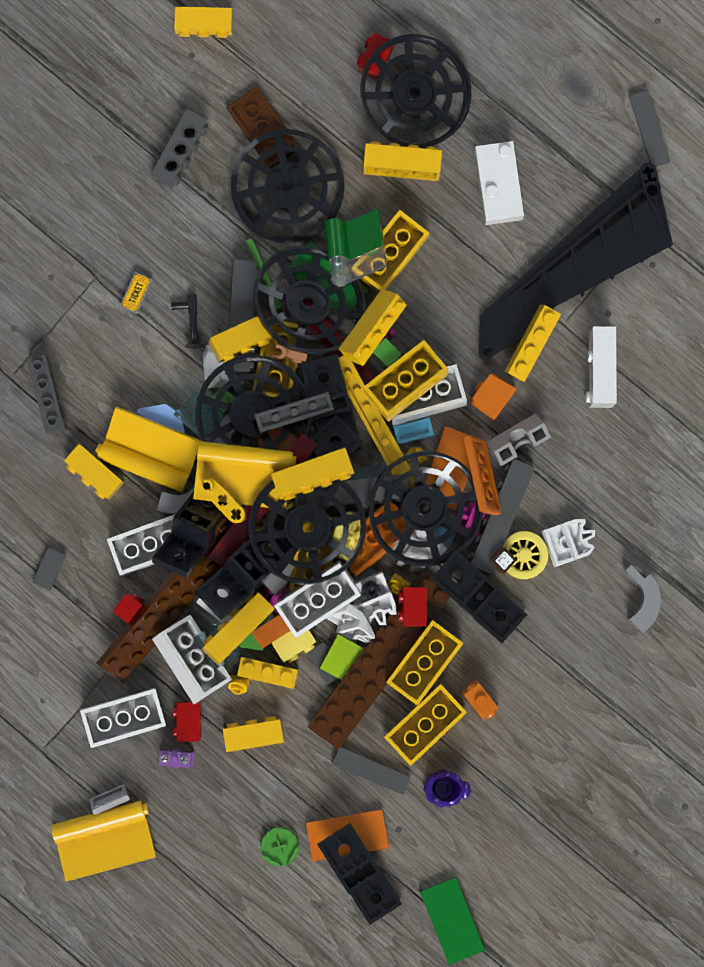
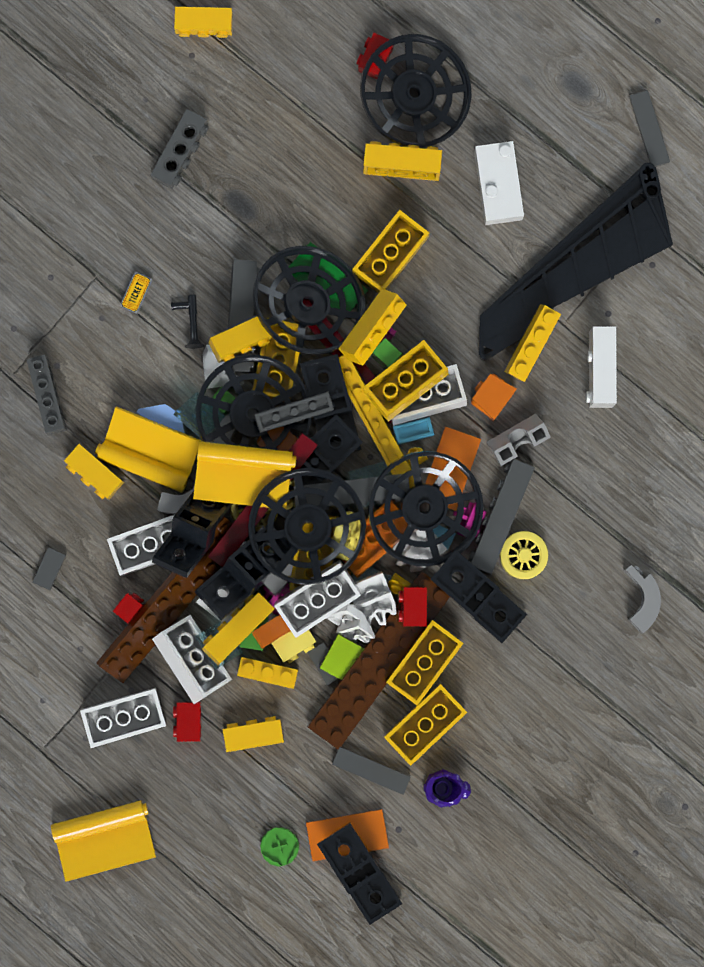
(109, 799): light grey tile -> none
(176, 758): medium lavender piece -> none
(217, 490): yellow beam -> none
(238, 684): yellow plate -> none
(255, 119): reddish brown tile -> none
(266, 280): bright green bar -> none
(282, 197): black dish -> none
(295, 356): nougat plate -> none
(312, 473): yellow brick -> none
(355, 247): green door -> none
(368, 585): black plate -> none
(452, 920): green tile -> none
(480, 700): orange torso -> none
(482, 475): orange tile -> none
(503, 560): tile -> none
(568, 541): white plate -> none

